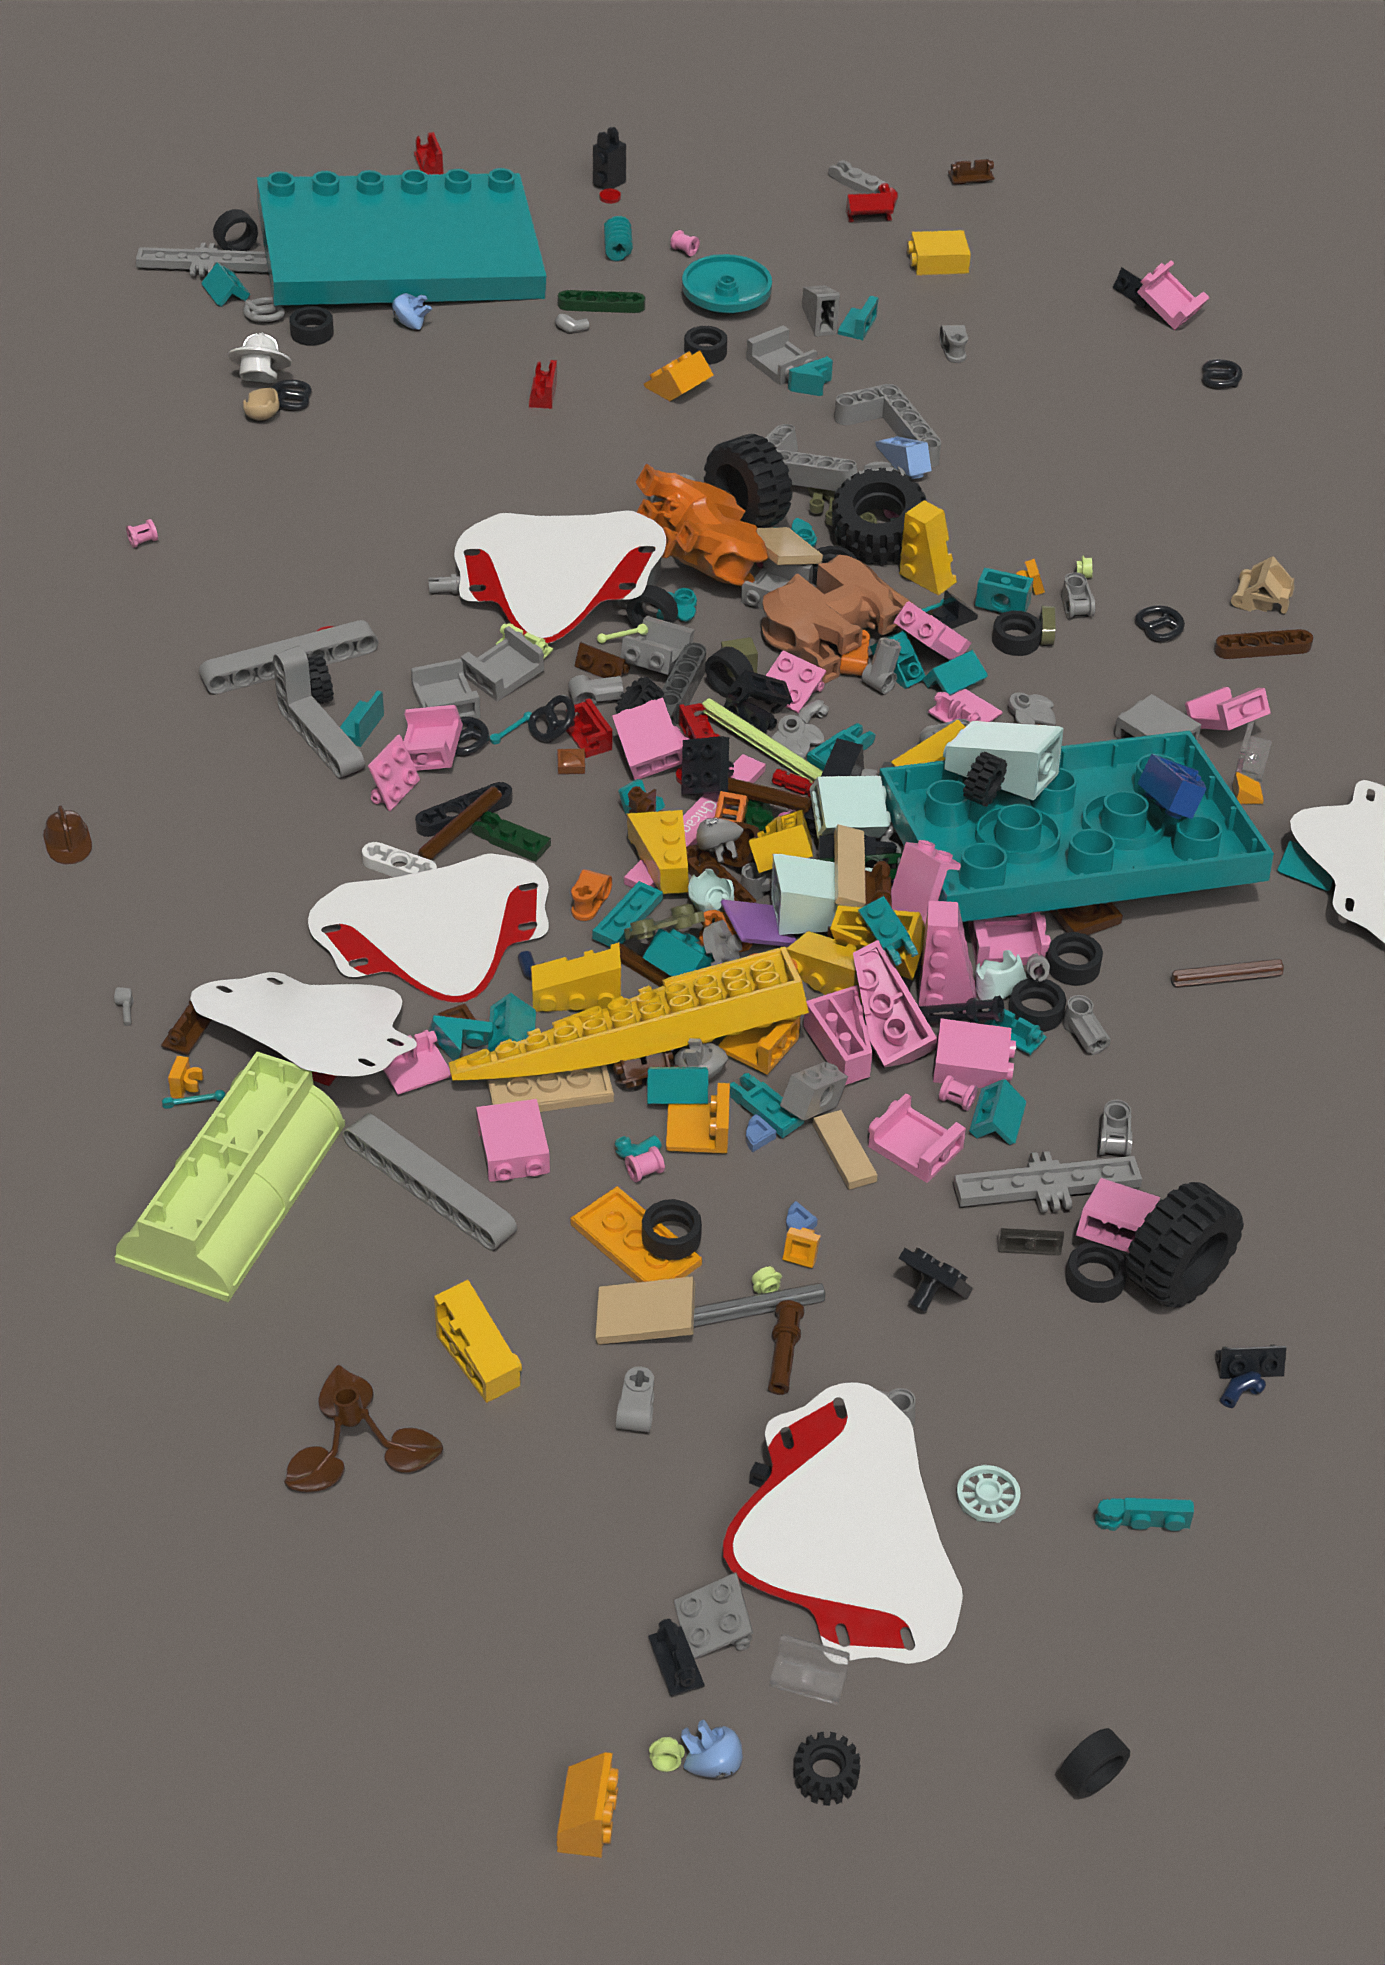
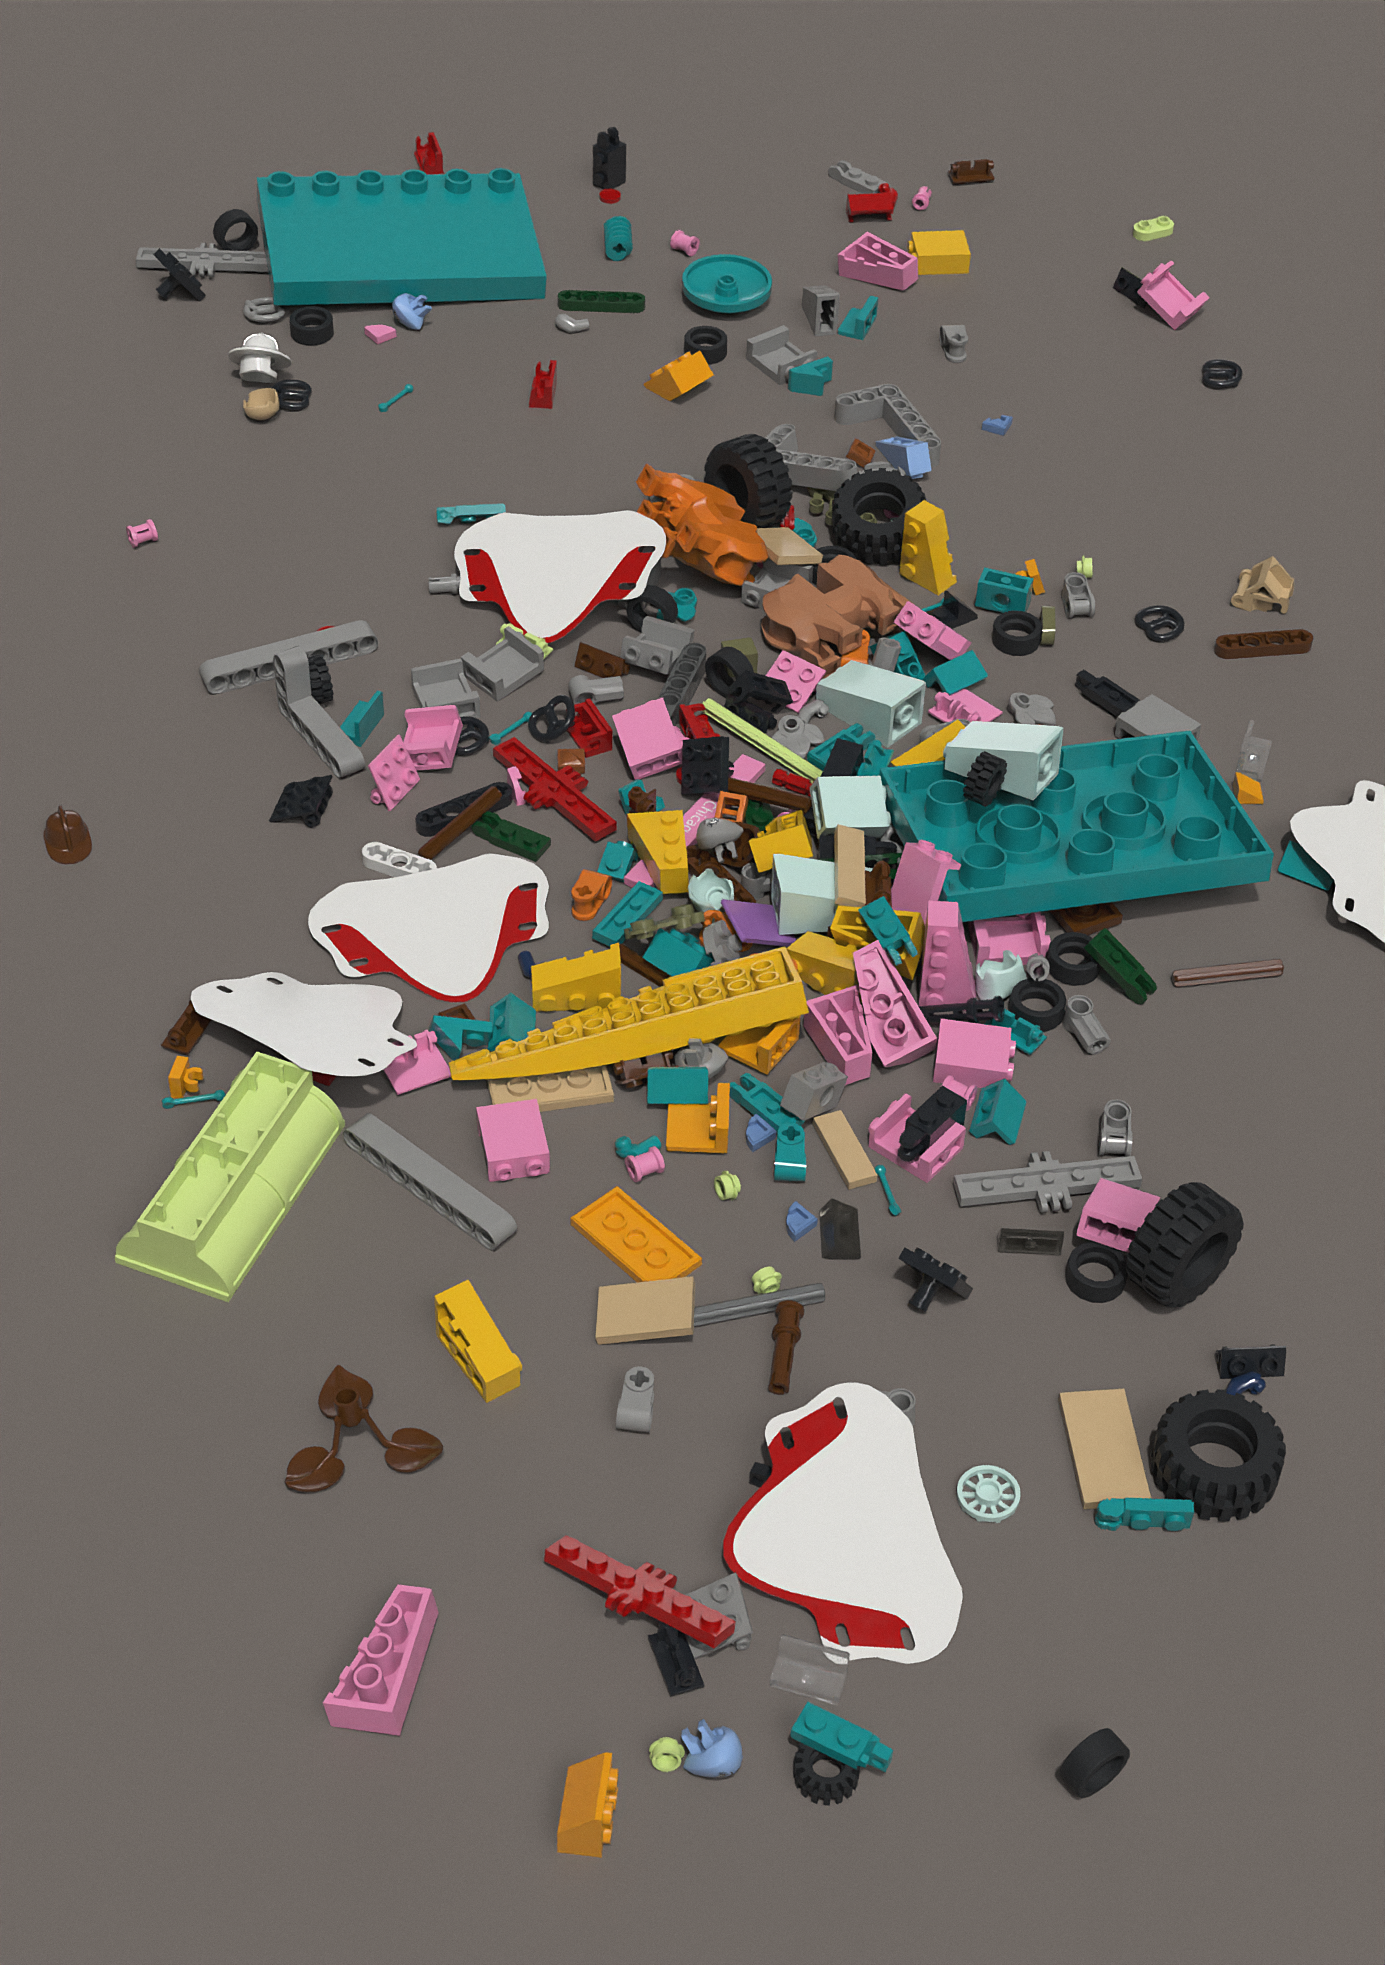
(124, 997): light grey hand -> none
(177, 276): none -> black plate
(222, 283): teal panel -> none
(304, 799): none -> black hinge
(380, 333): none -> bright pink tile
(383, 407): none -> teal hinge
(383, 1675): none -> bright pink wedge
(468, 513): none -> teal hinge
(513, 777): none -> bright pink tile
(555, 789): none -> red hinge
(617, 860): none -> teal bracket
(638, 694): black tyre -> none
(640, 1591): none -> red hinge
(642, 629): yellowish green hinge -> none
(671, 1247): black tyre -> none
(727, 1186): none -> yellowish green plate
(789, 520): none -> red axle
(790, 1153): none -> teal piece
(801, 1246): light orange tile -> none
(839, 1231): none -> clear smoke slope
(840, 1739): none -> teal hinge
(860, 453): none -> dark orange tile
(874, 698): none -> light aqua slope
(875, 758): none -> teal hinge
(878, 263): none -> bright pink wedge
(894, 1208): none -> teal hinge
(921, 199): none -> bright pink pin
(931, 1122): none -> black hinge
(997, 426): none -> medium blue tile
(1103, 1446): none -> tan tile
(1105, 692): none -> black hinge
(1121, 966): none -> dark green hinge
(1153, 228): none -> yellowish green plate
(1172, 786): blue wedge -> none
(1222, 712): bright pink panel -> none
(1228, 1422): none -> black tyre

